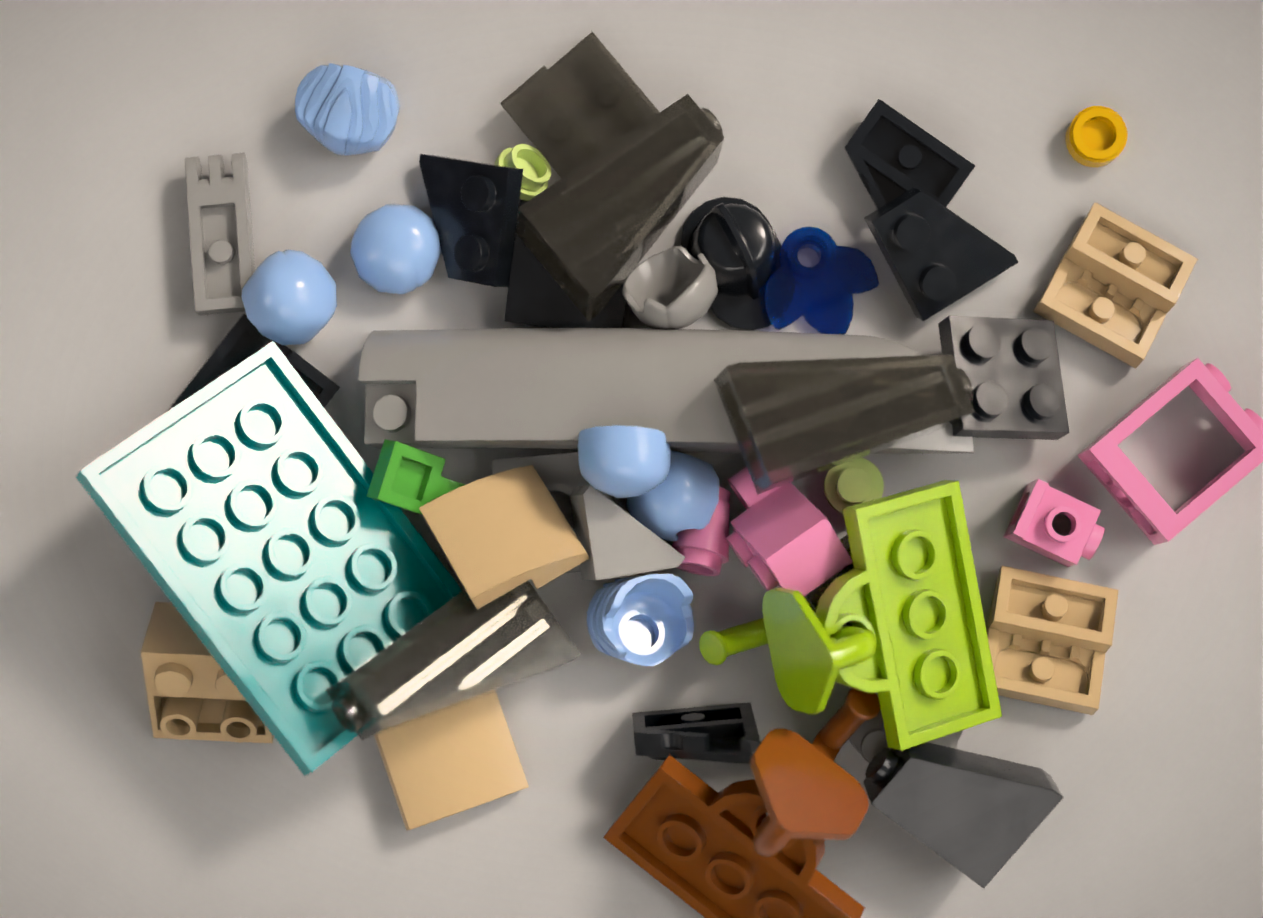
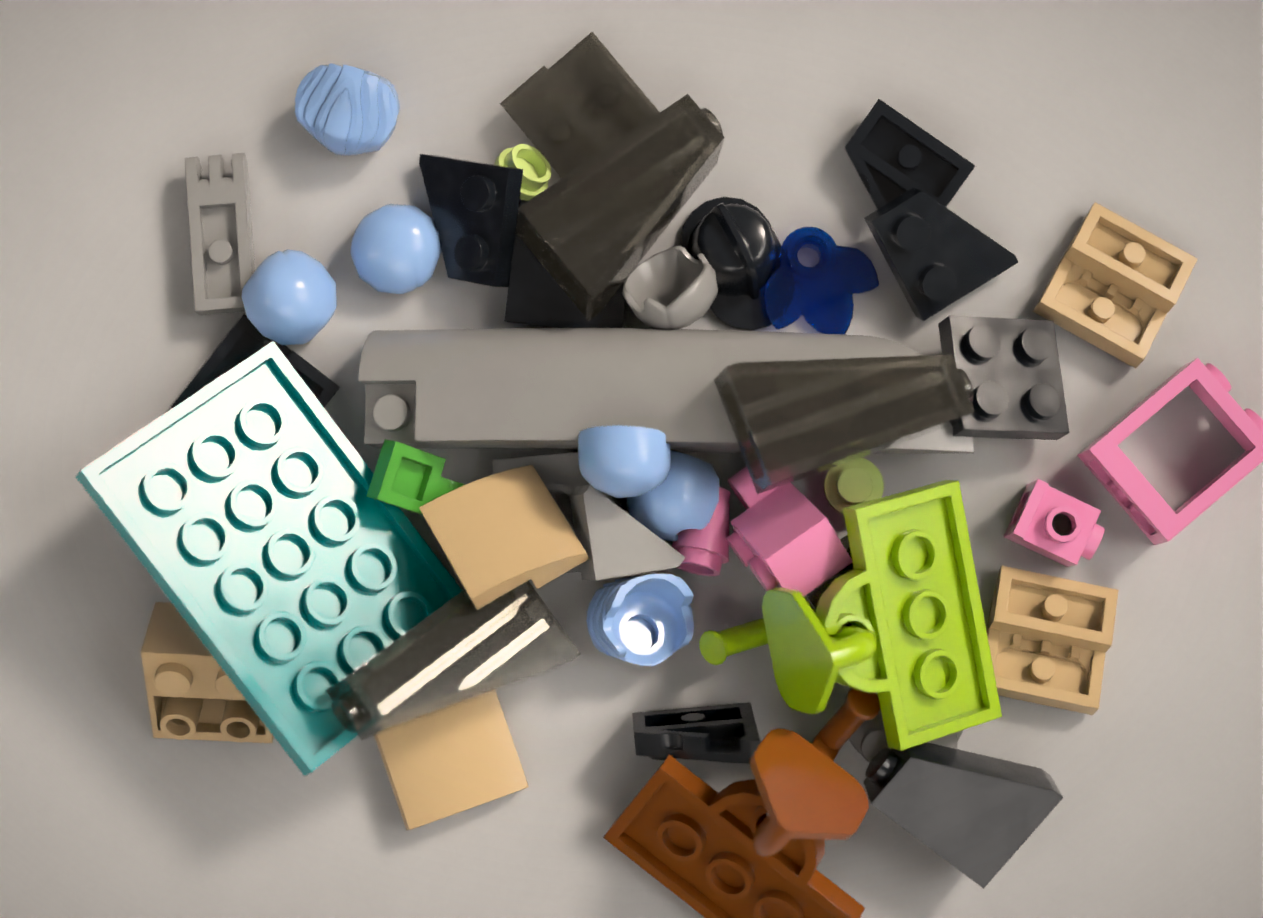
(1096, 136): yellow tile -> none

